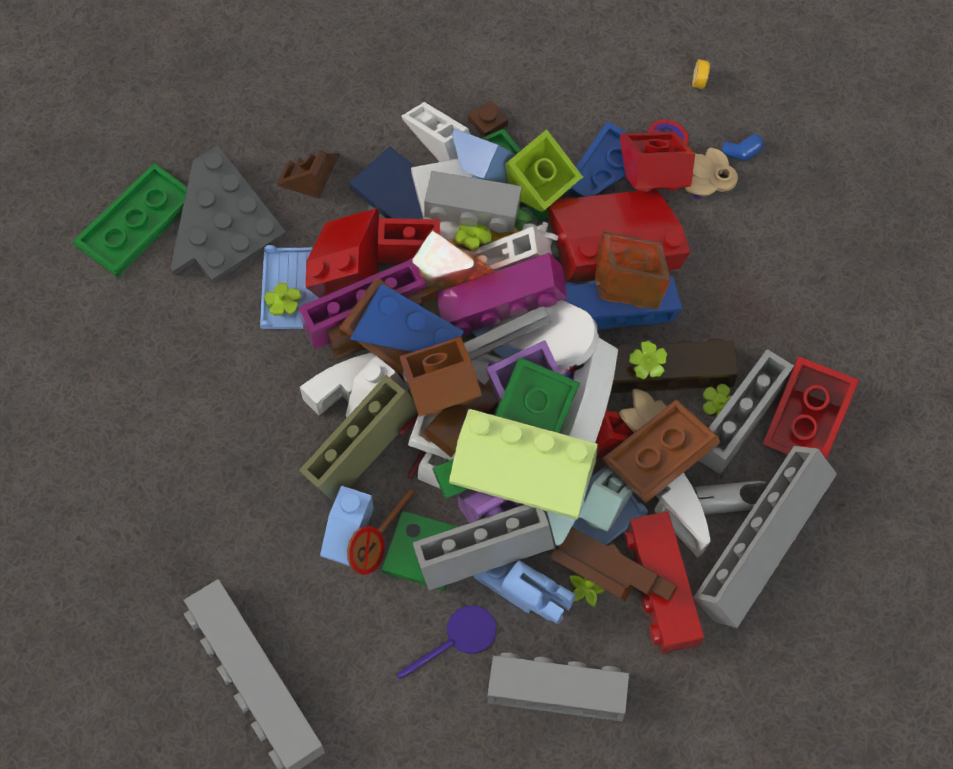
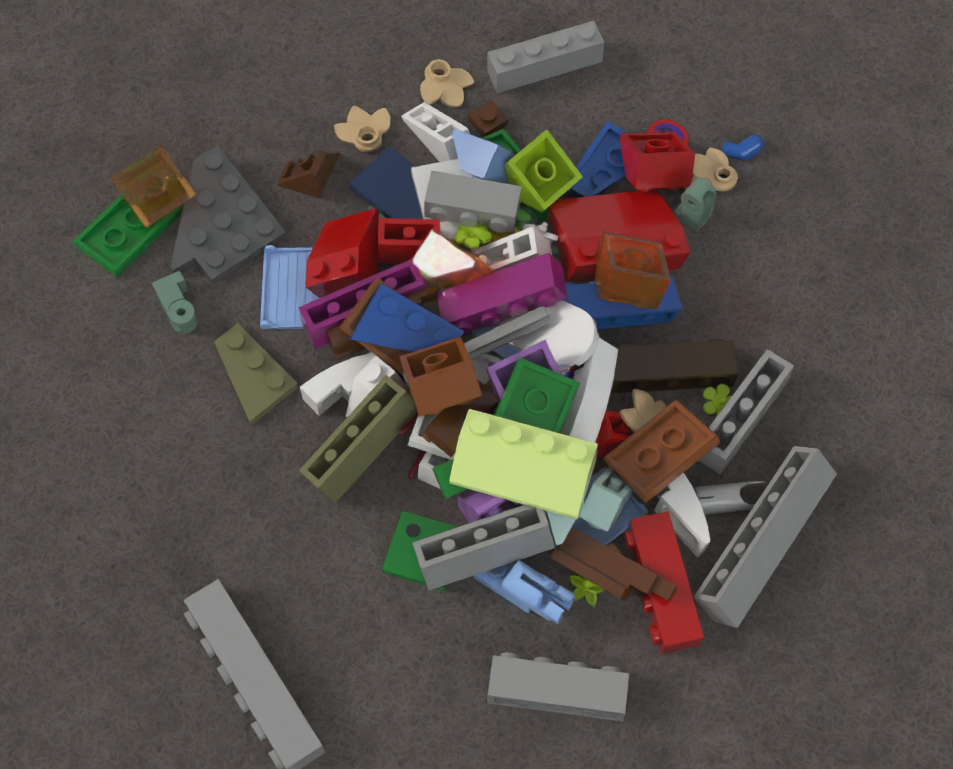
(152, 186): none -> clear orange slope
(178, 310): none -> sand green leg
(254, 373): none -> olive wing
(282, 300): lime plant -> none
(349, 513): light blue slope -> none
(362, 126): none -> tan plate
(367, 544): piece -> none
(444, 87): none -> tan plate
(468, 630): dark purple piece -> none
(545, 56): none -> light grey brick
(648, 360): lime plant -> none
(696, 204): none -> sand green leg
(700, 74): yellow tile -> none
(811, 408): red slope -> none

